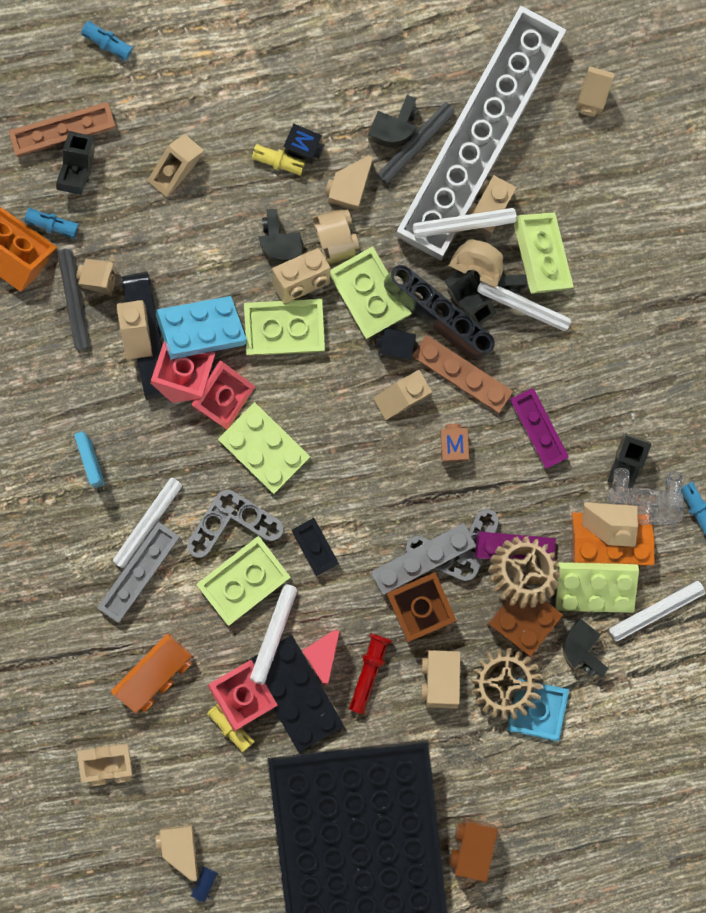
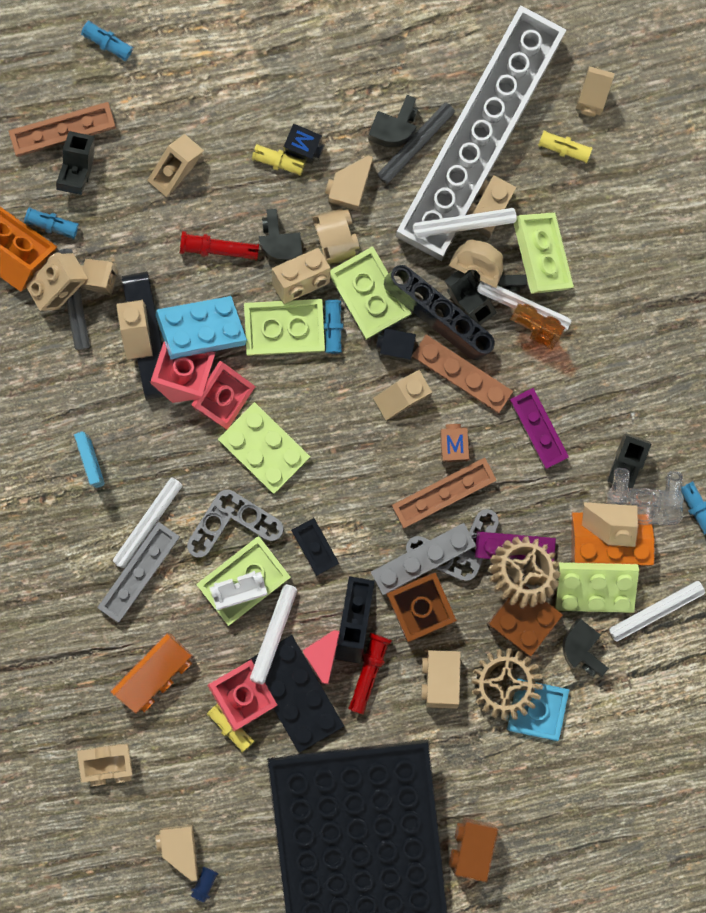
(56, 281): none -> tan brick
(205, 246): none -> red pin
(229, 594): none -> white hinge
(333, 326): none -> dark azure pin
(354, 620): none -> black slope
(444, 493): none -> nougat plate
(545, 329): none -> clear orange plate
(565, 146): none -> light yellow pin

